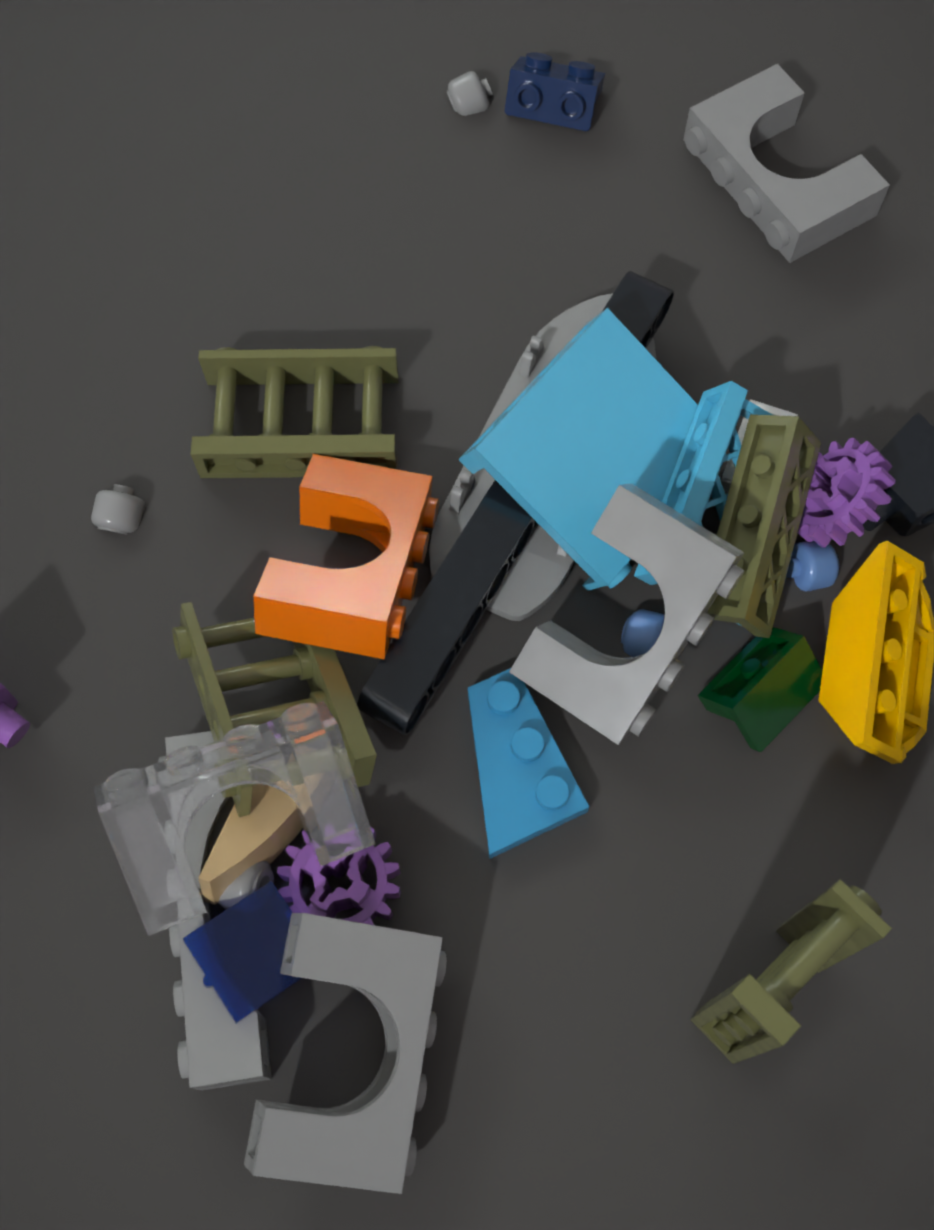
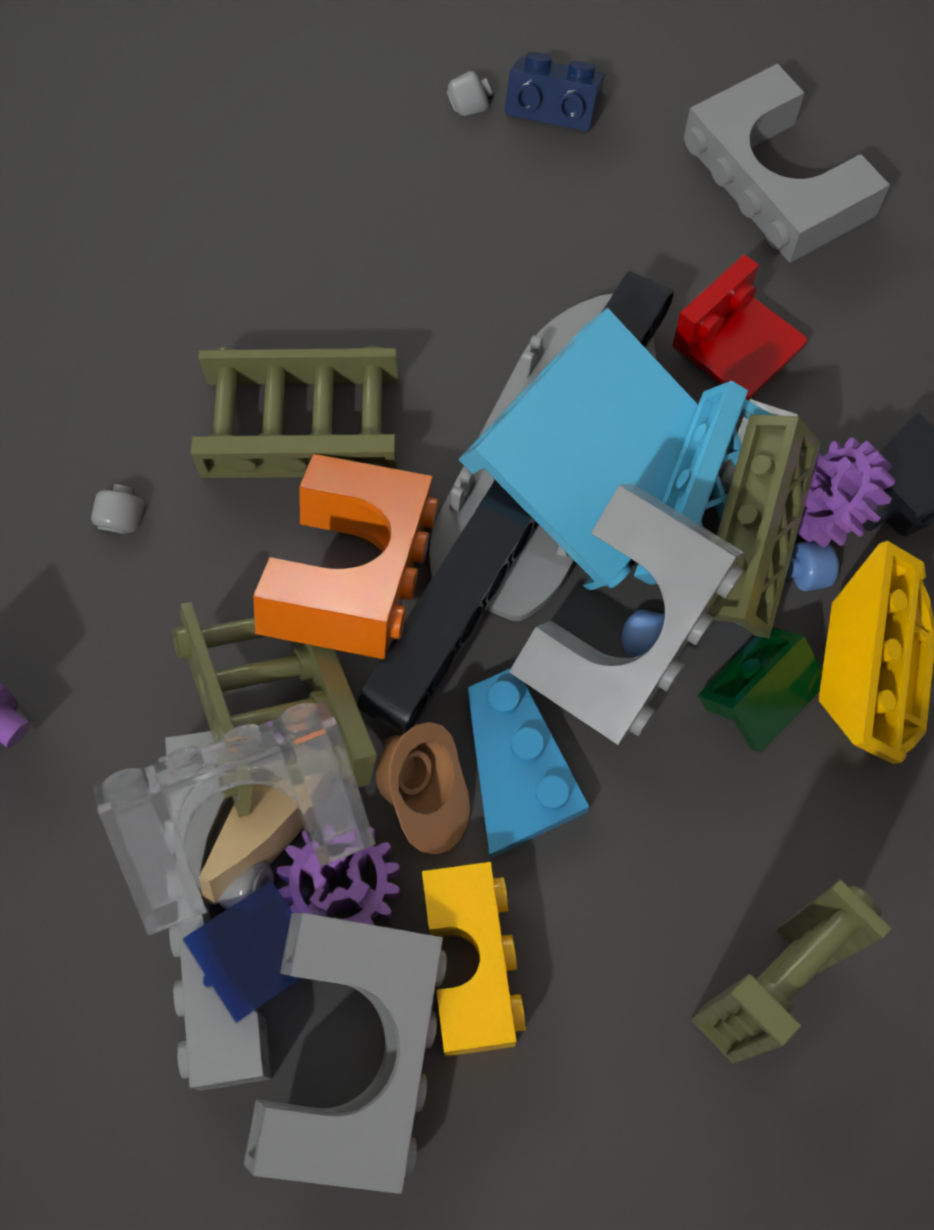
(425, 786): none -> medium nougat piece
(480, 1012): none -> yellow arch
(735, 333): none -> red bracket

